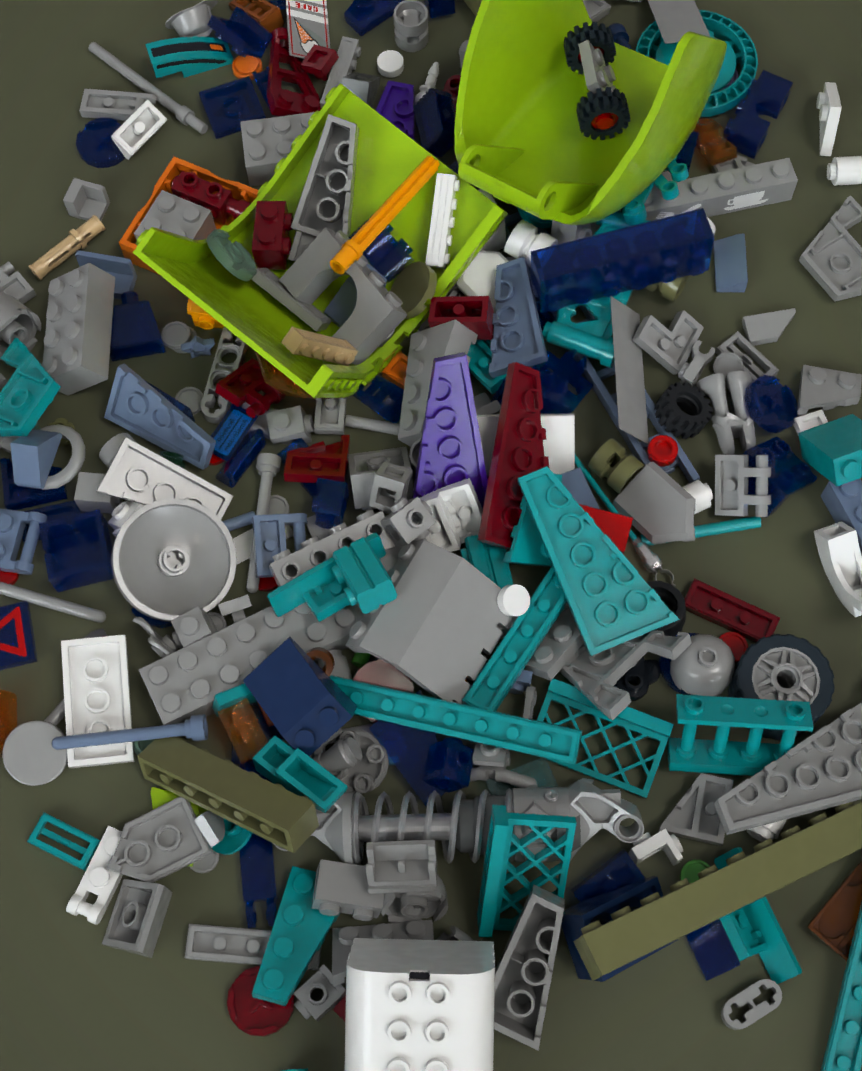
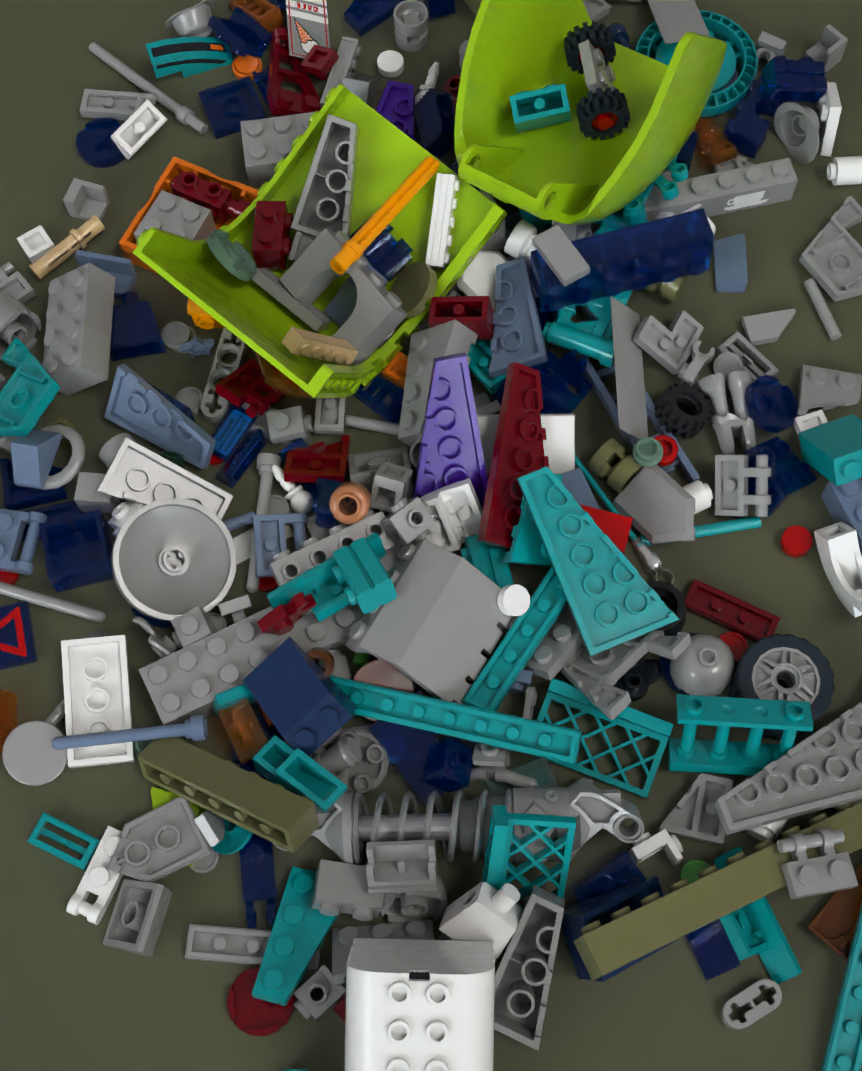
(35, 243): none -> white tile
(283, 617): none -> dark red plate
(299, 499): none -> white bar
(343, 510): none -> nougat head
(484, 916): none -> white torso
(540, 108): none -> teal brick
(561, 255): none -> light grey tile
(647, 452): none -> sand green plate
(769, 46): none -> light grey tile
(794, 80): none -> clear blue brick
(796, 541): none -> red tile
(798, 130): none -> light grey piece
(819, 874): none -> light grey plate
(822, 309): none -> light grey piece
(829, 48): none -> light grey panel

